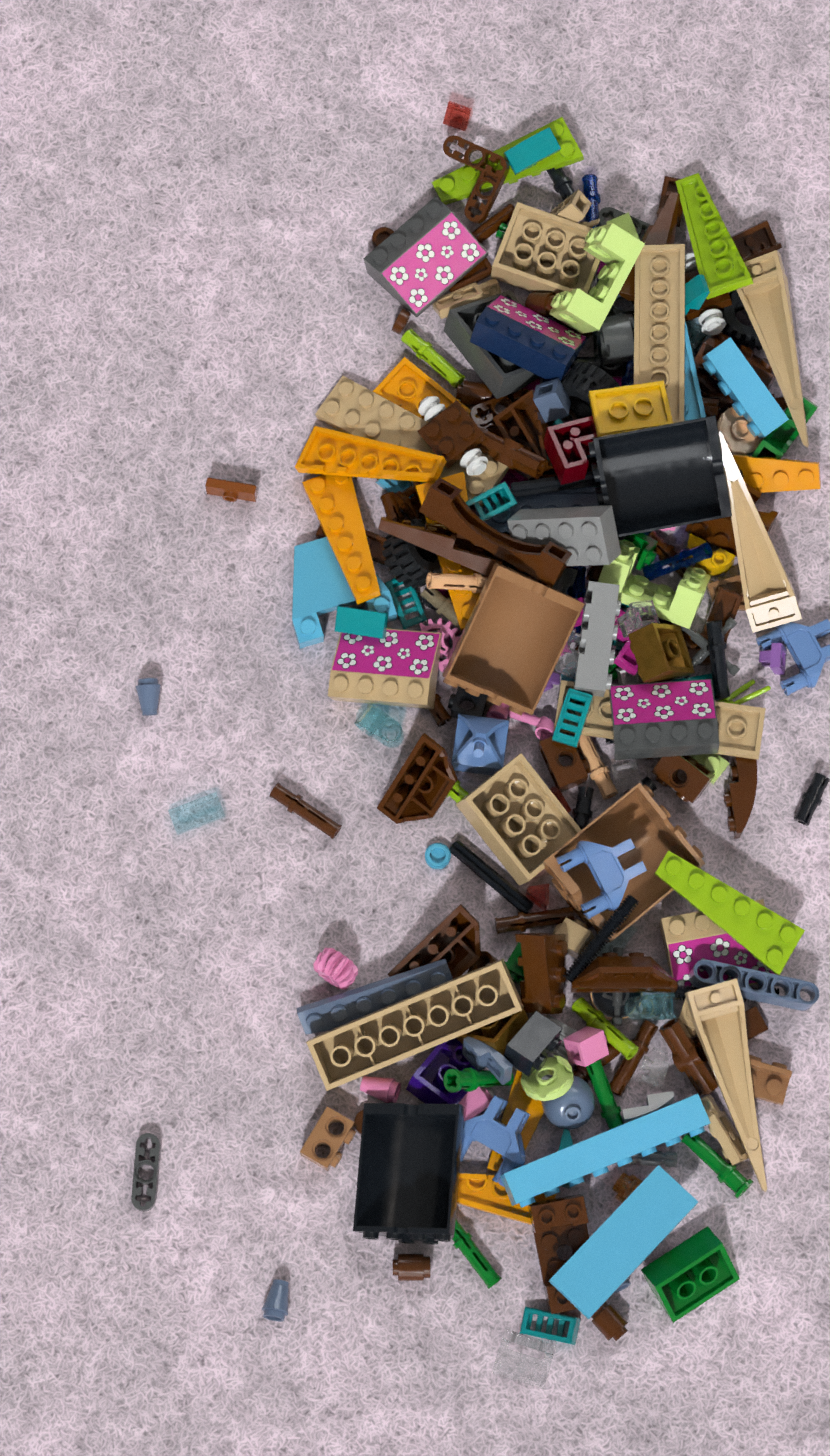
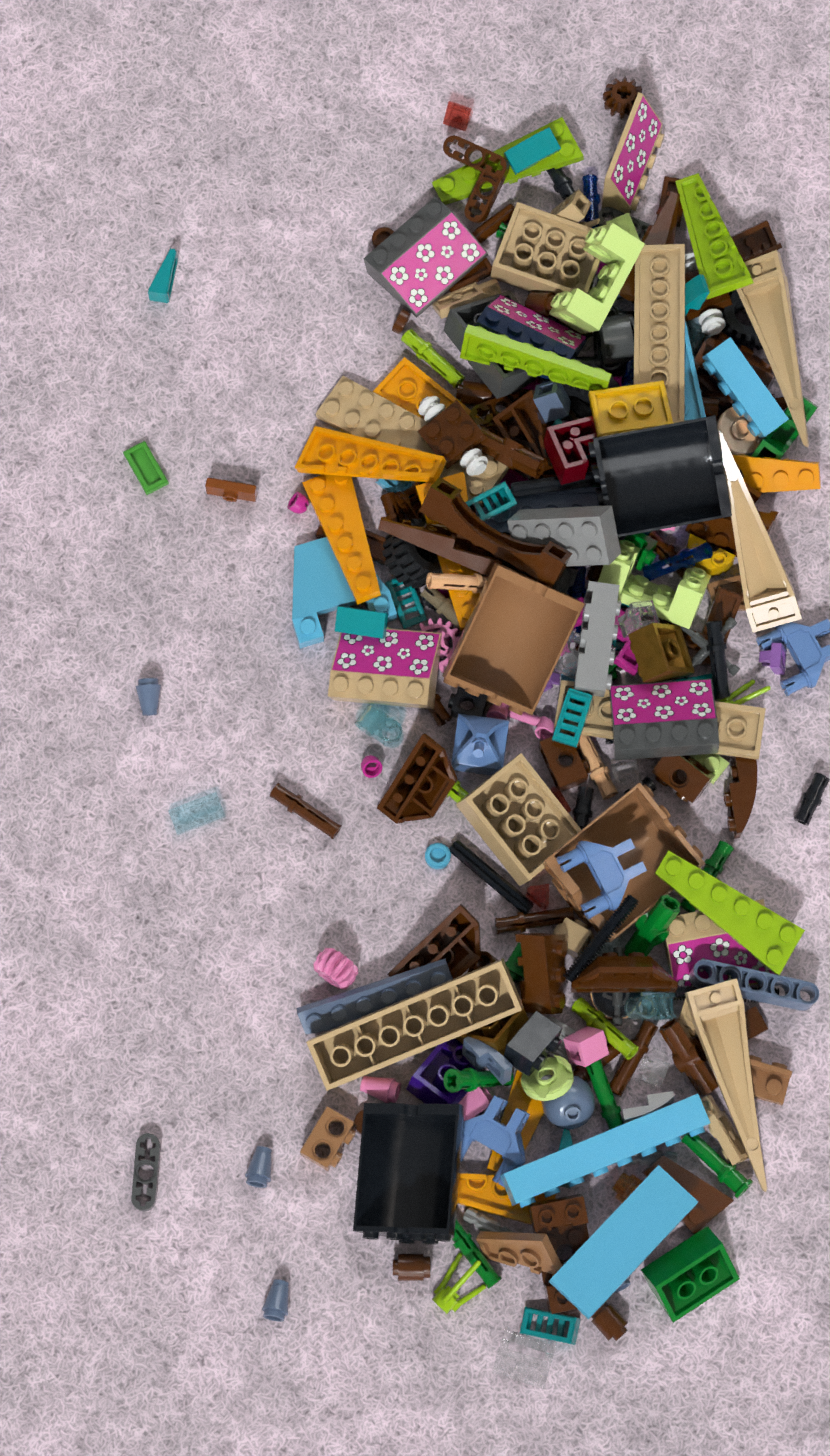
(145, 468): none -> bright green tile
(162, 285): none -> teal slope
(259, 1169): none -> sand blue cone
(298, 503): none -> dark pink hinge
(371, 770): none -> dark pink hinge
(447, 1297): none -> lime plant
(482, 1222): none -> light grey axle
(489, 347): none -> lime wing
(520, 1248): none -> medium nougat wing
(613, 96): none -> reddish brown gear
(633, 157): none -> slope
(653, 926): none -> green piece
(709, 1199): none -> reddish brown wing
(713, 867): none -> green pin

